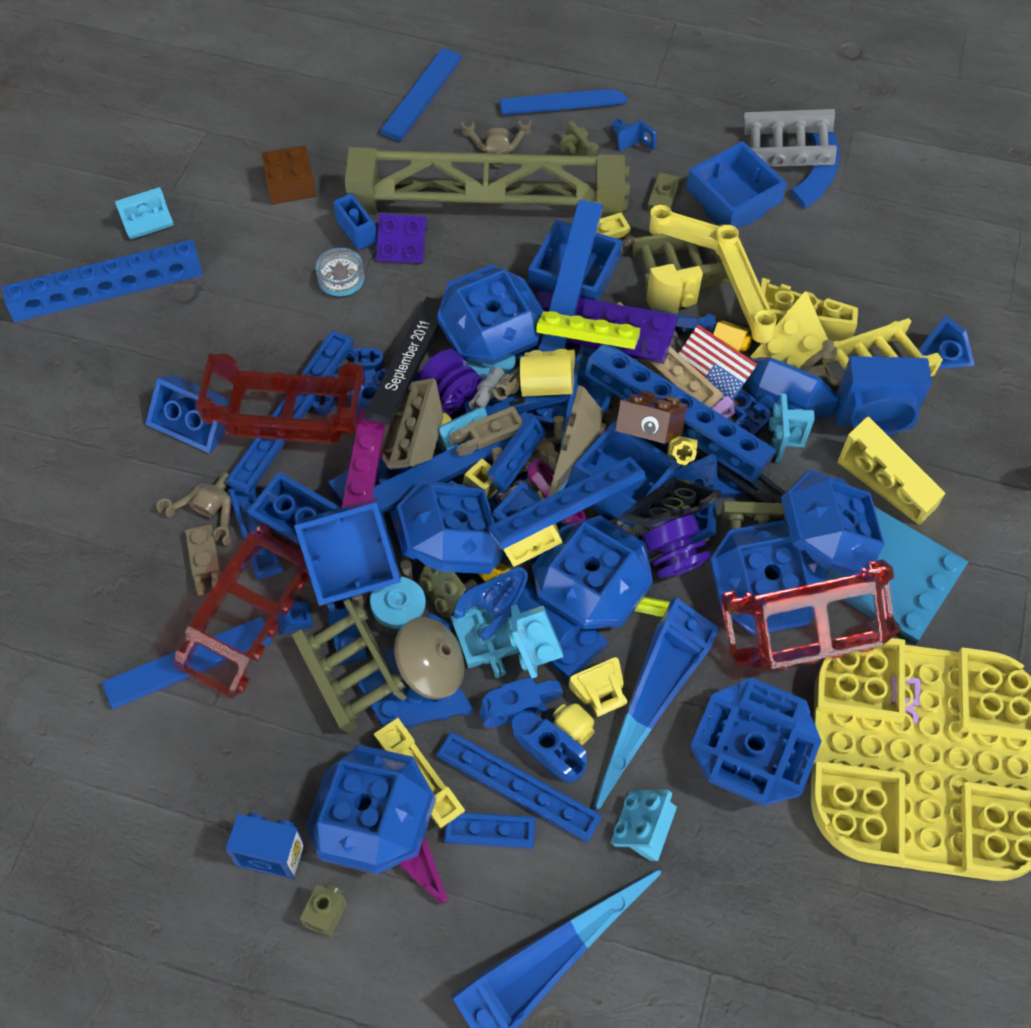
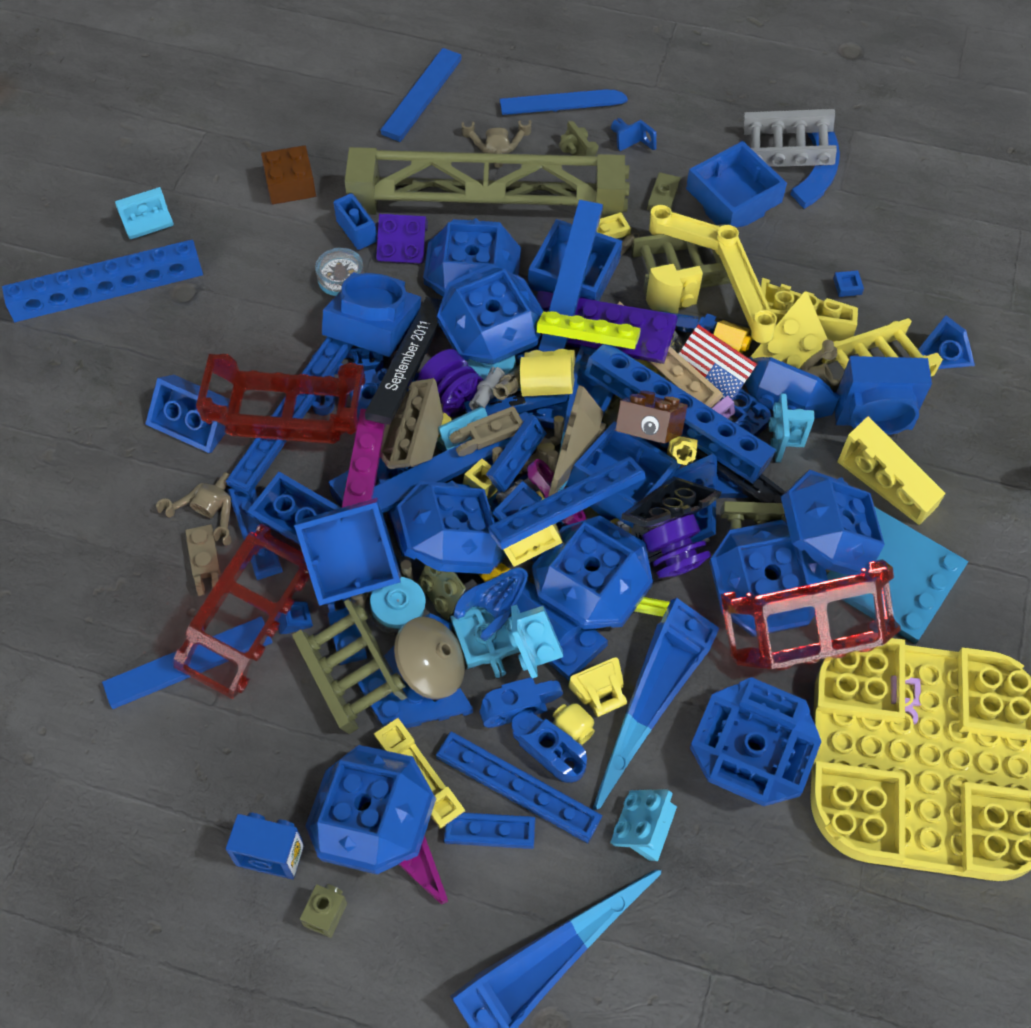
(371, 312): none -> blue container
(466, 247): none -> blue piece
(848, 283): none -> blue plate

